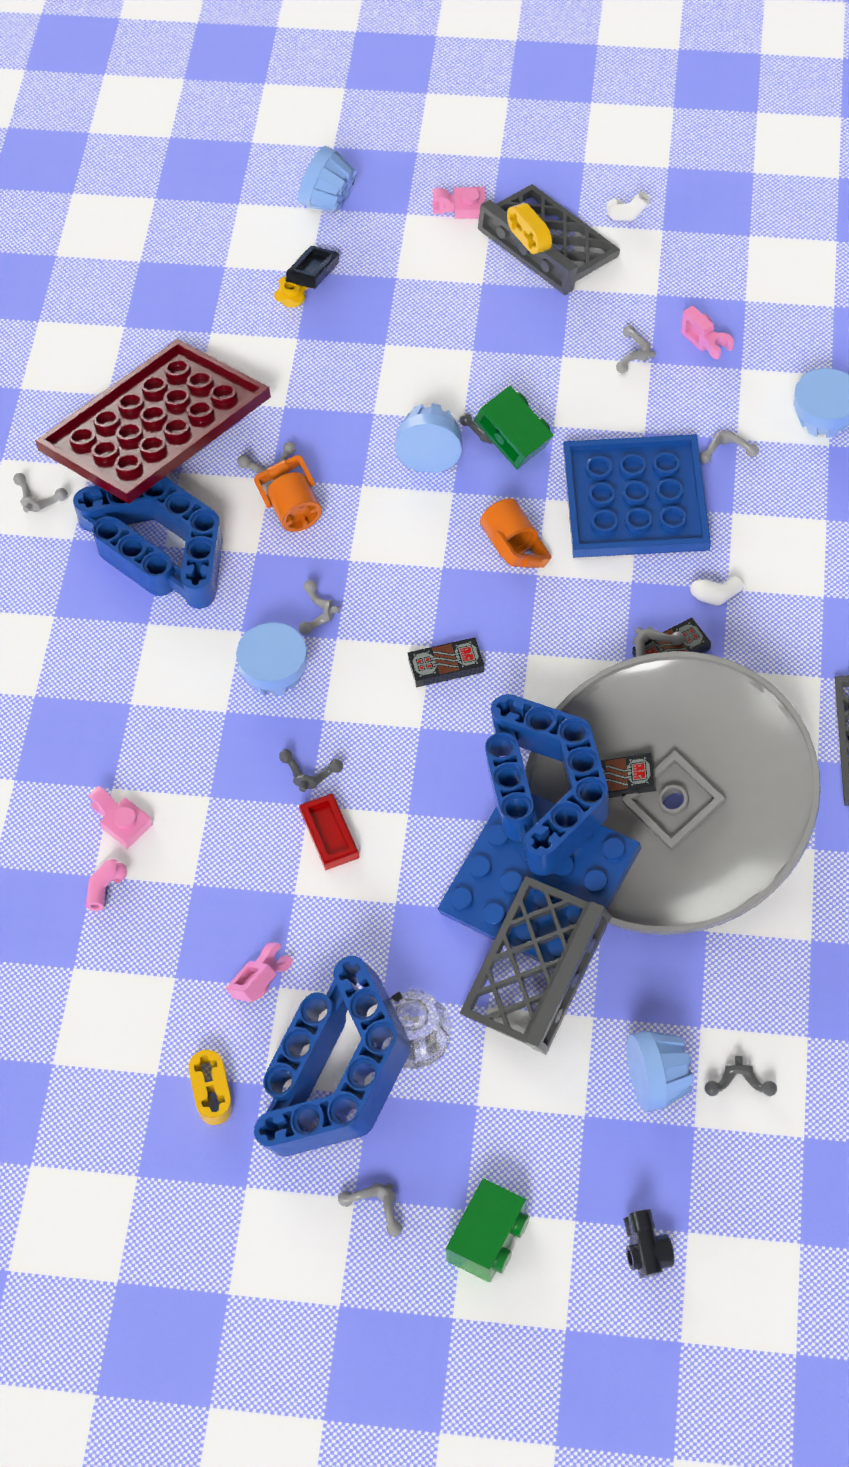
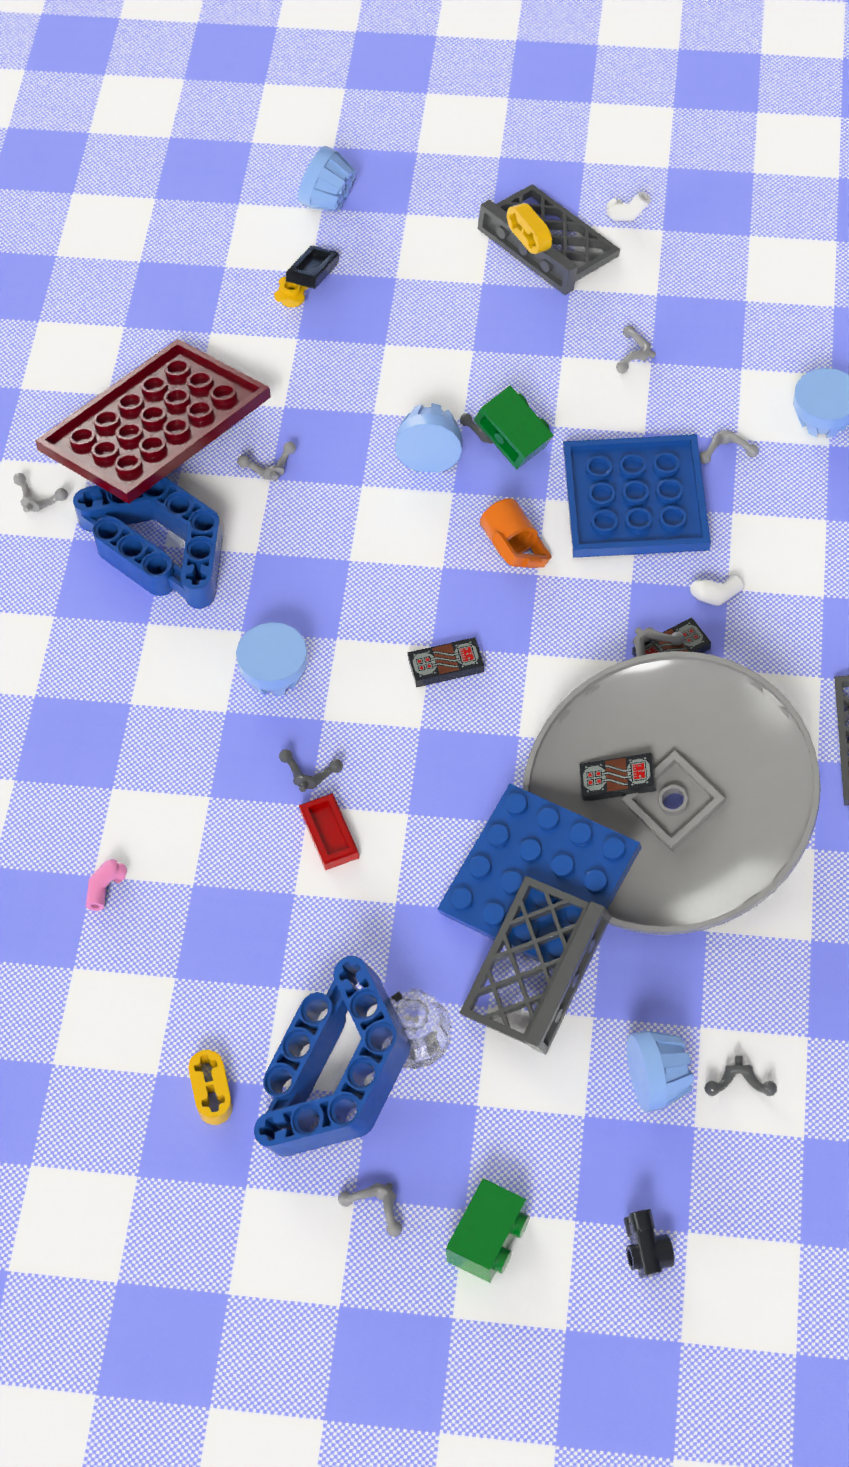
(121, 820): bright pink plate -> none
(255, 976): bright pink plate -> none
(290, 494): orange piece -> none
(327, 605): light grey piece -> none
(464, 201): bright pink plate -> none
(519, 724): blue piece -> none
(700, 331): bright pink plate -> none

